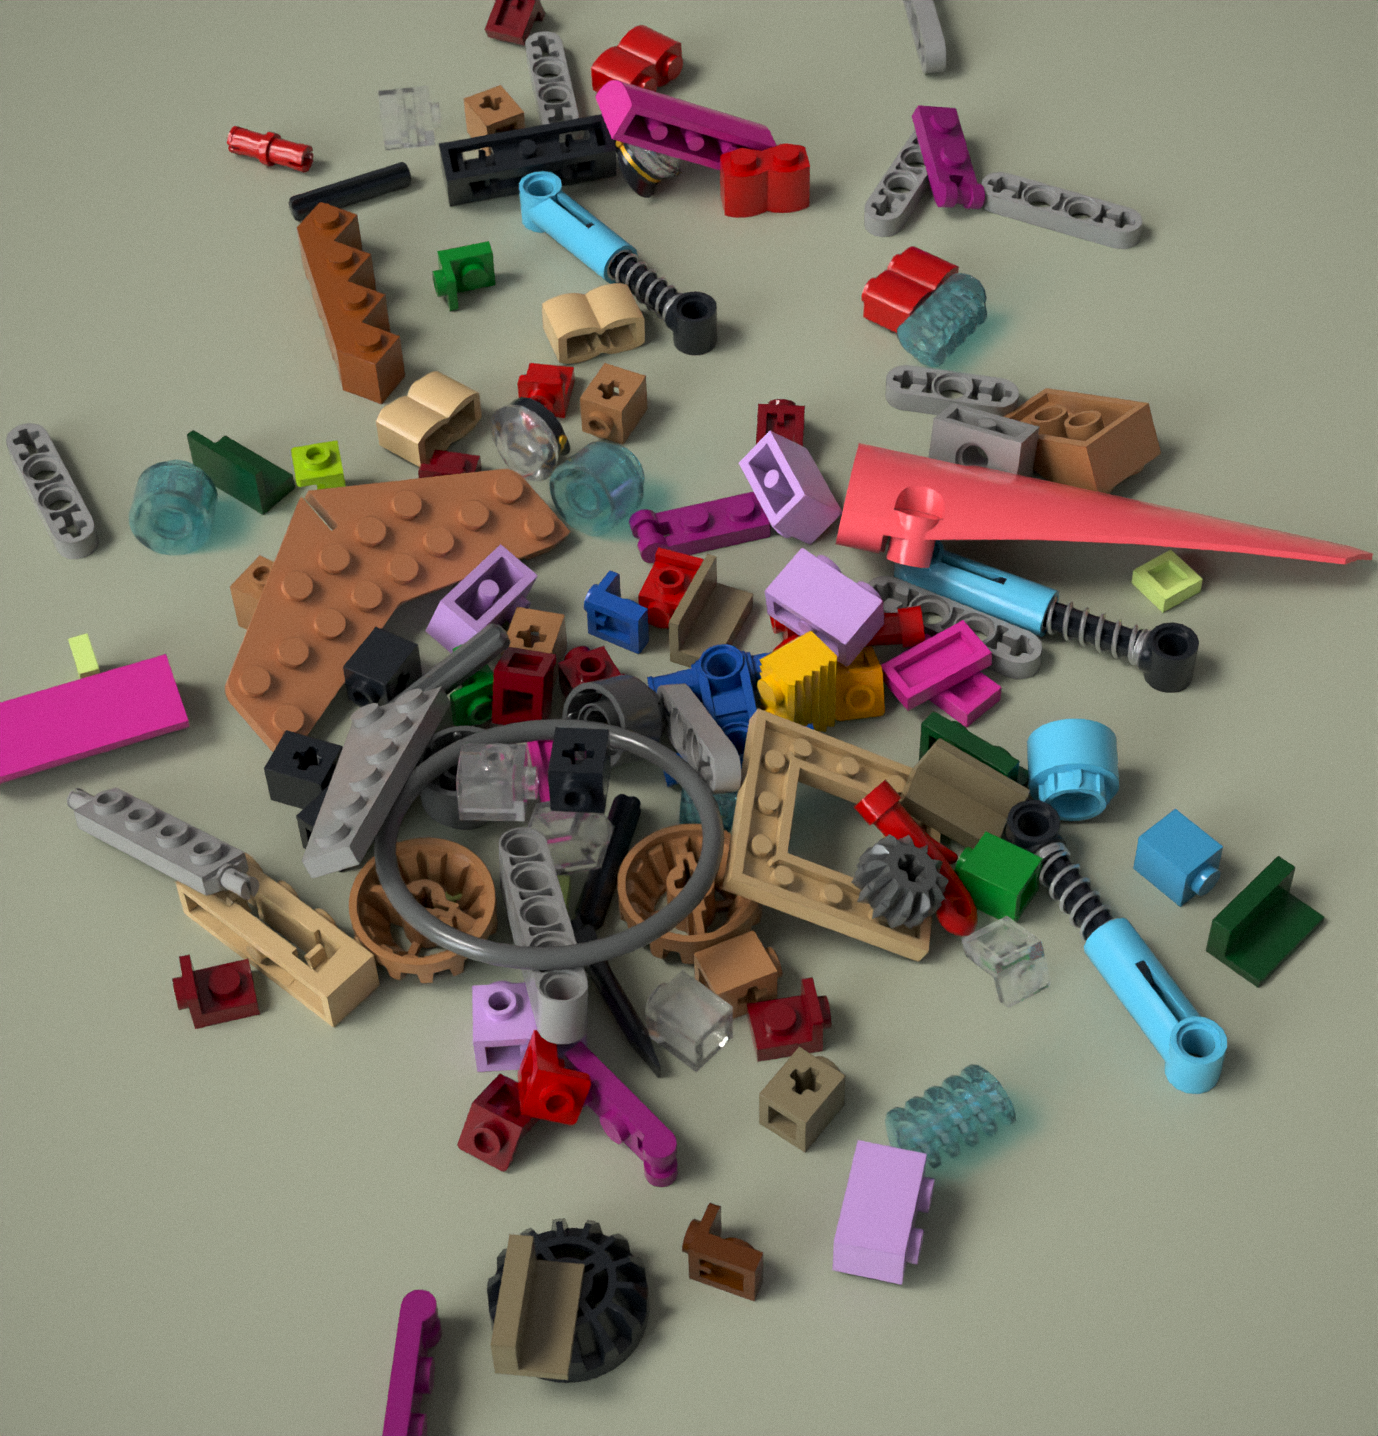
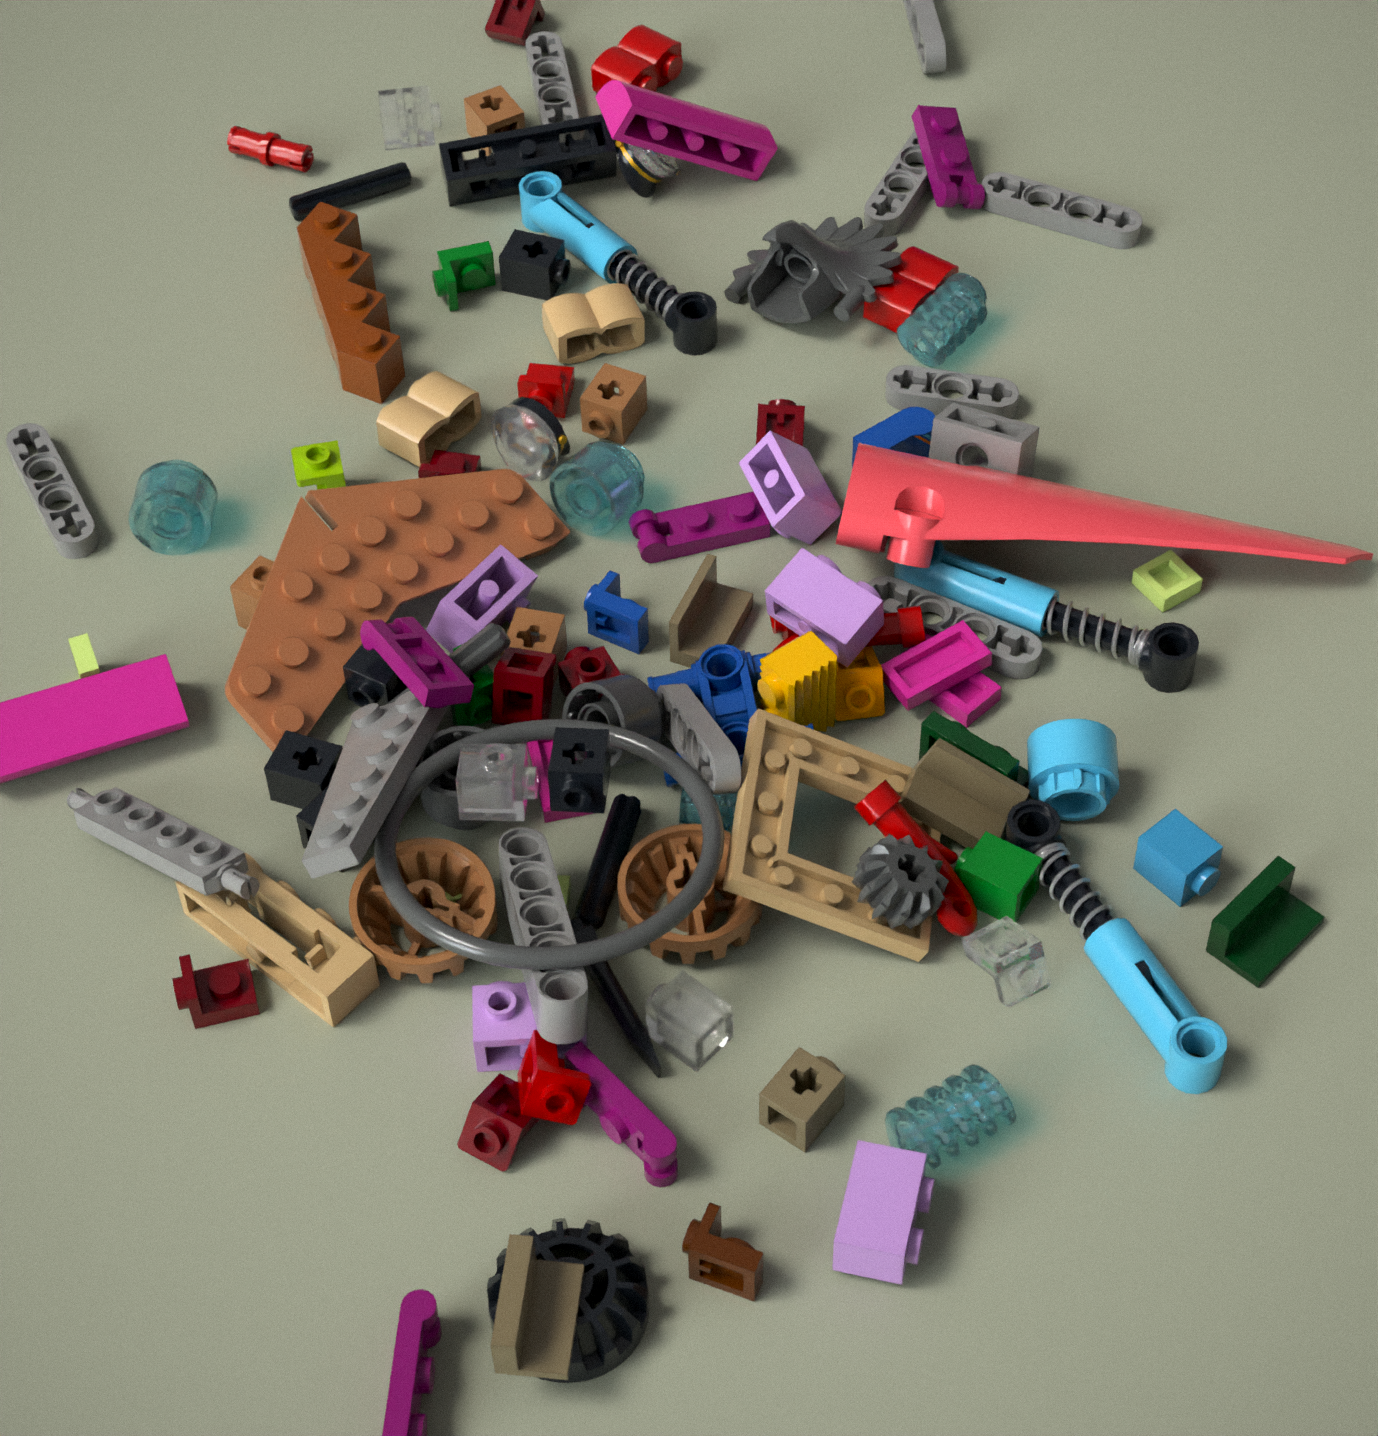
(240, 471): dark green panel -> none
(418, 661): none -> magenta plate
(533, 265): none -> black brick
(574, 838): clear brick -> none
(667, 585): red brick -> none
(739, 971): medium nougat brick -> none
(764, 180): red brick -> none
(789, 1023): dark red bracket -> none
(813, 268): none -> dark grey piece
(904, 432): none -> blue leg
(1089, 438): medium nougat slope -> none

